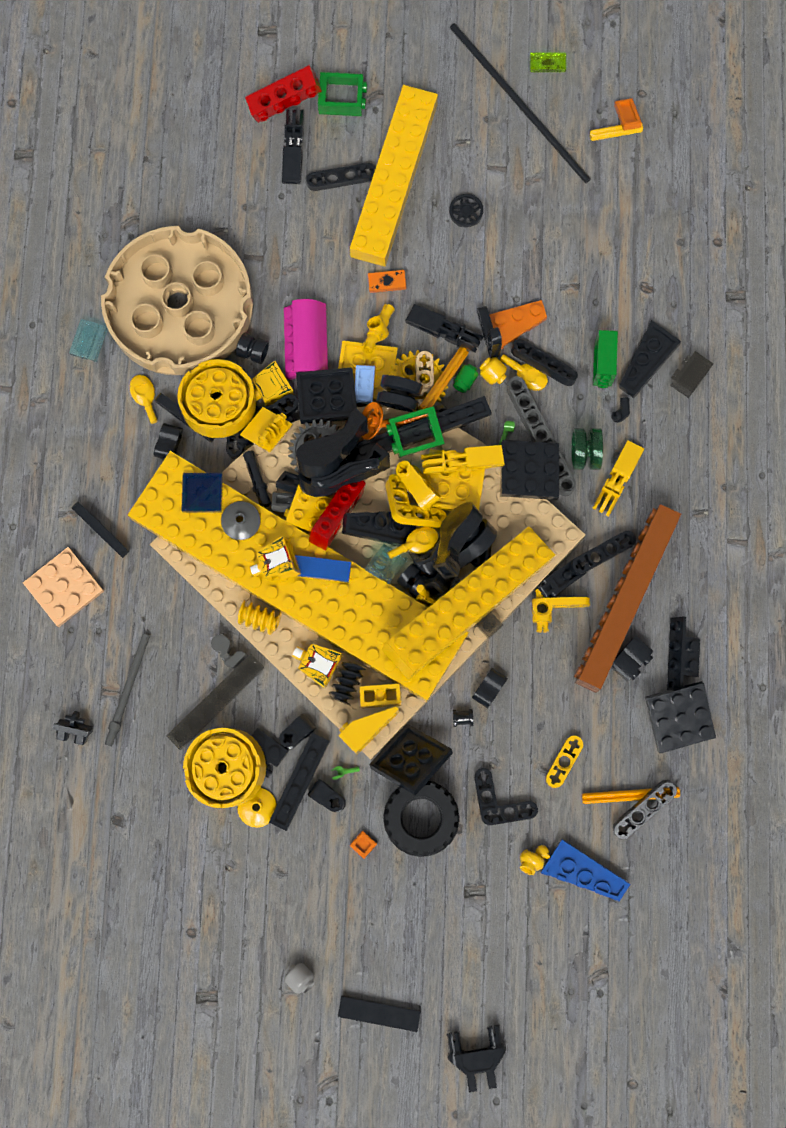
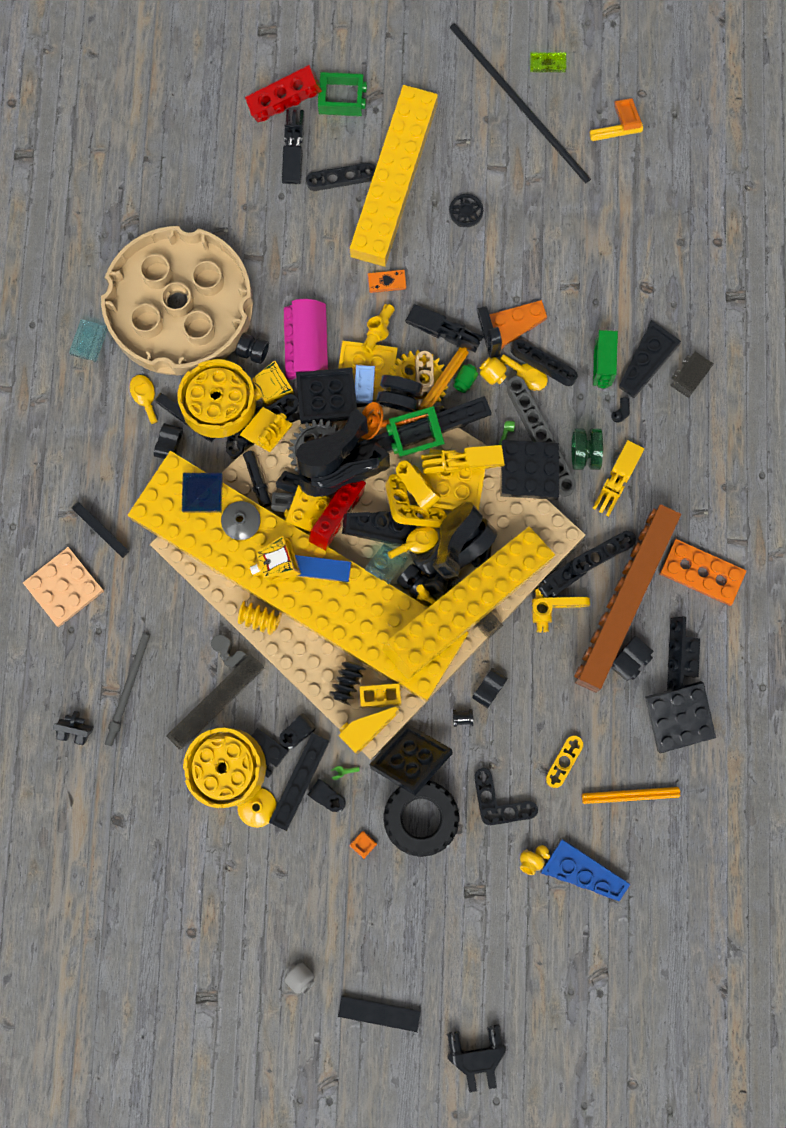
(318, 663): torso -> none
(642, 806): beam -> none
(705, 585): none -> orange plate

